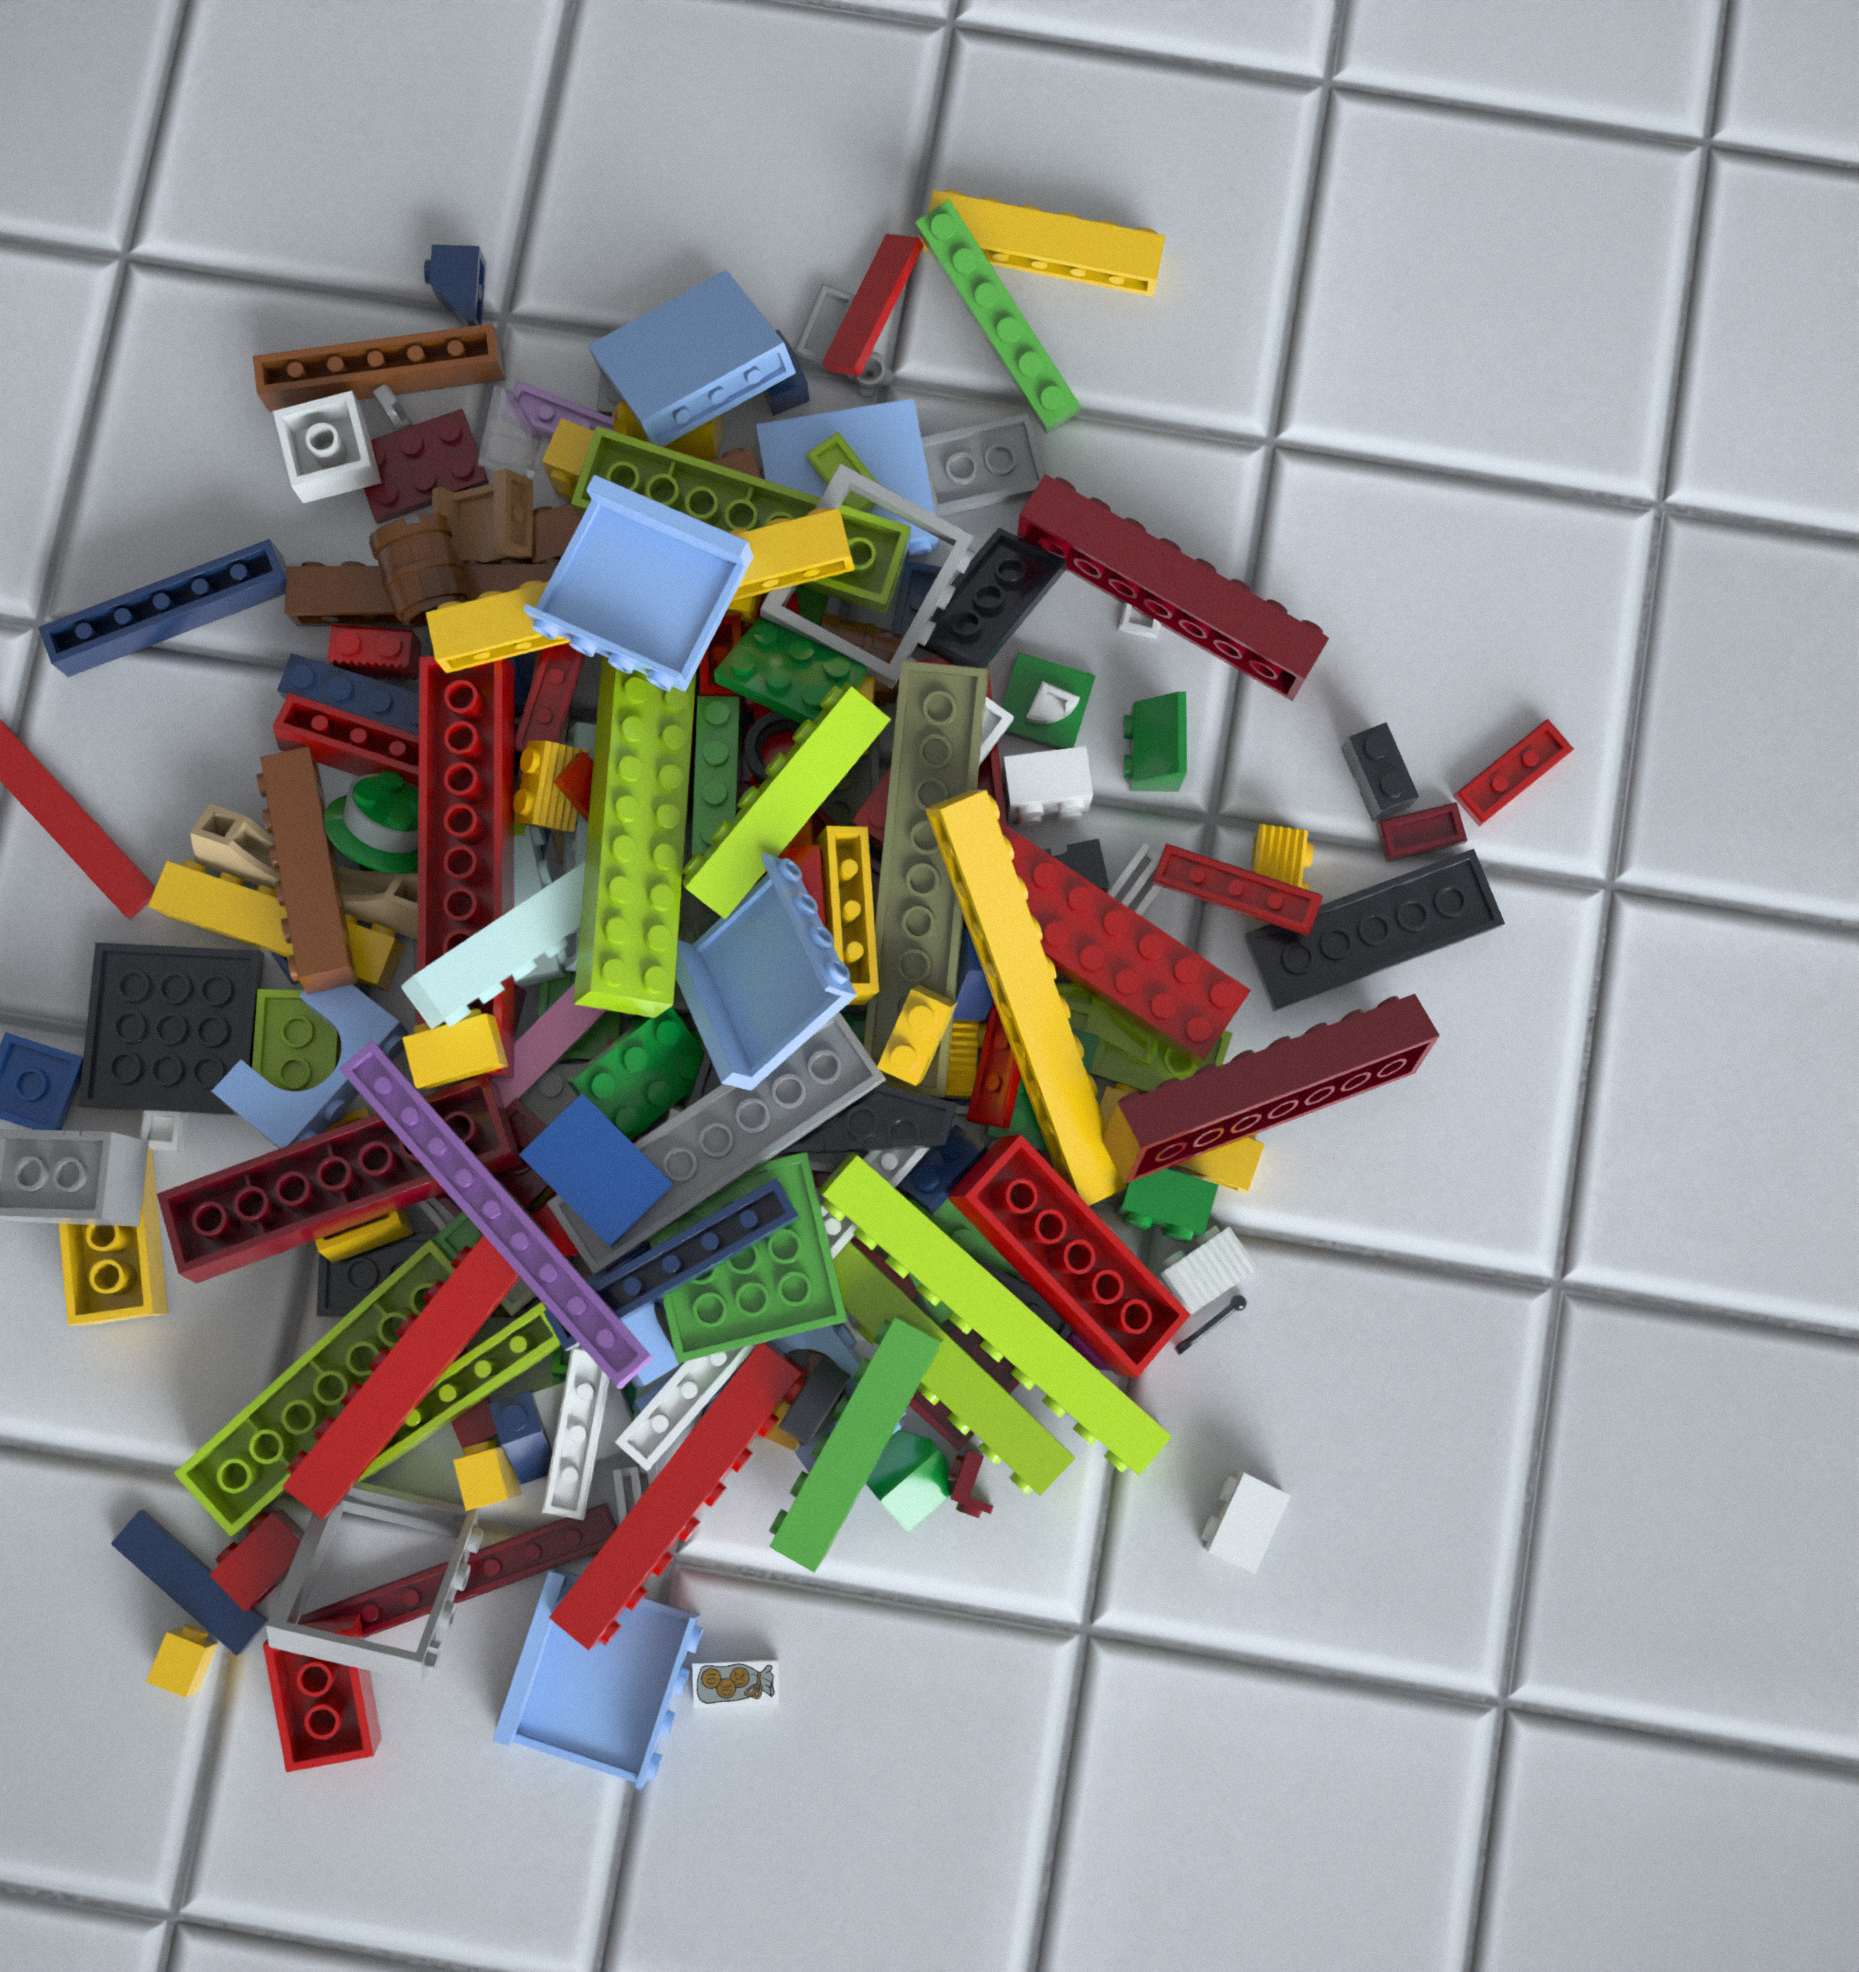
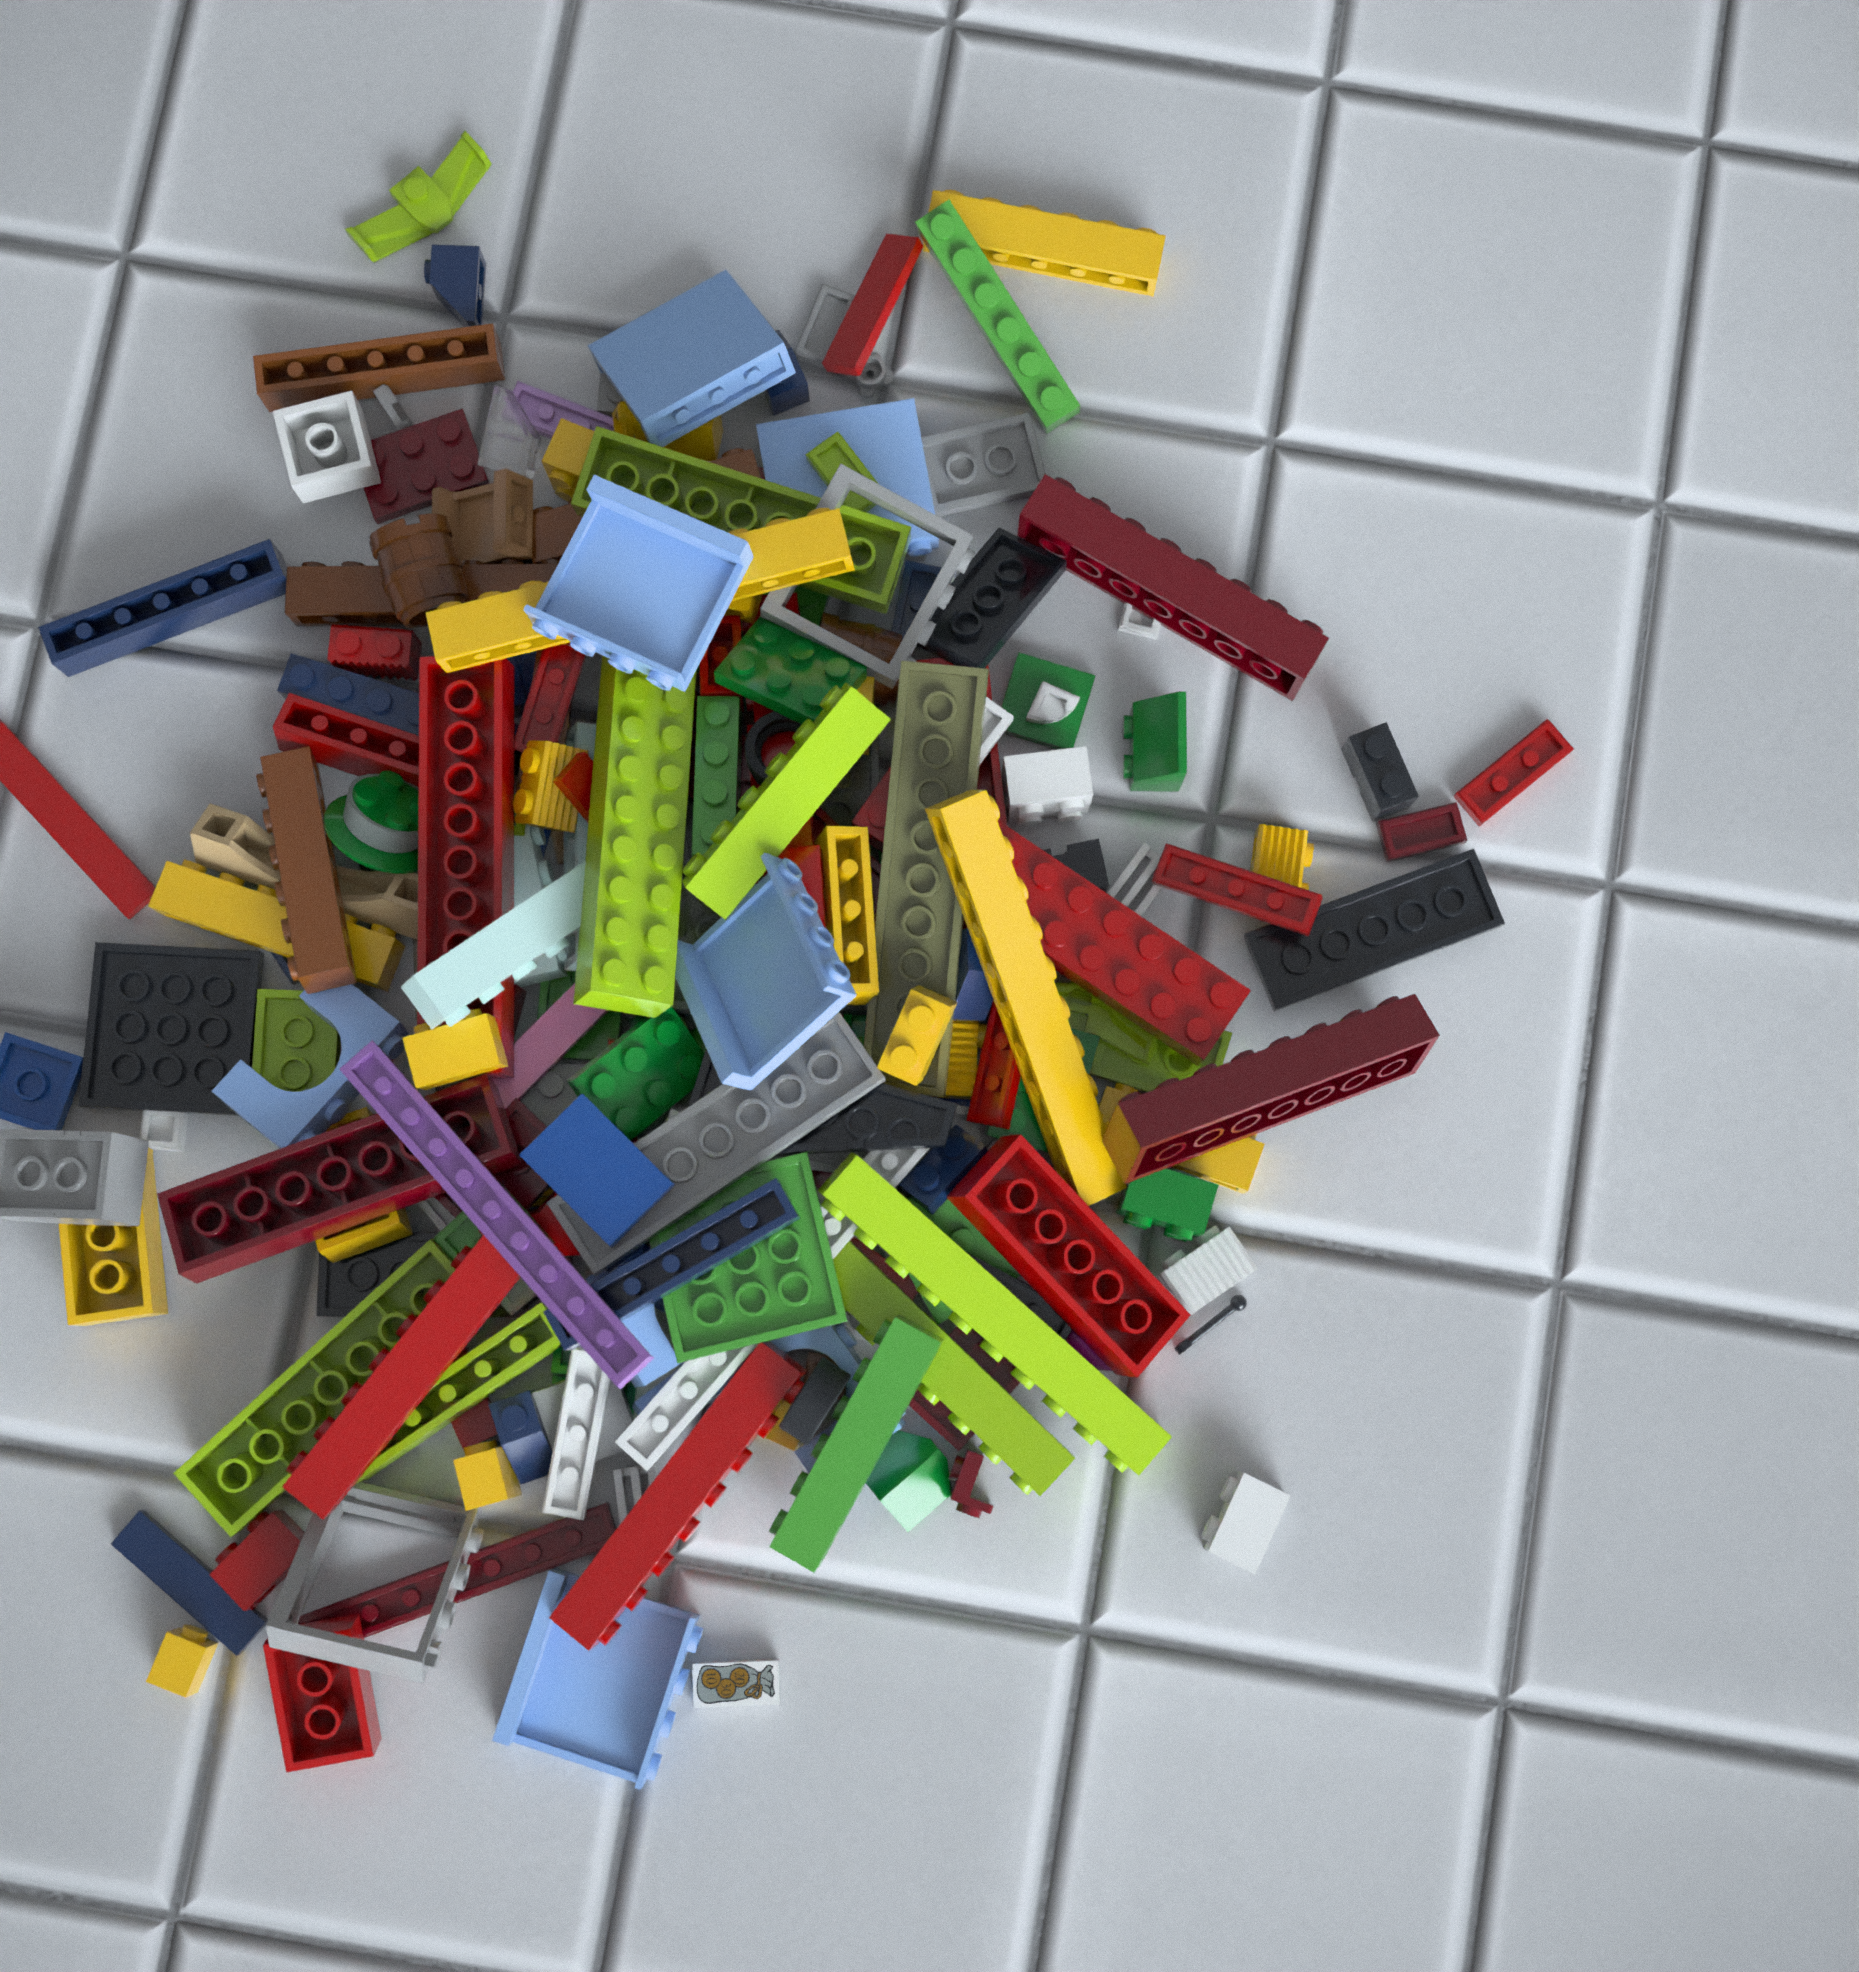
(423, 202): none -> lime plate

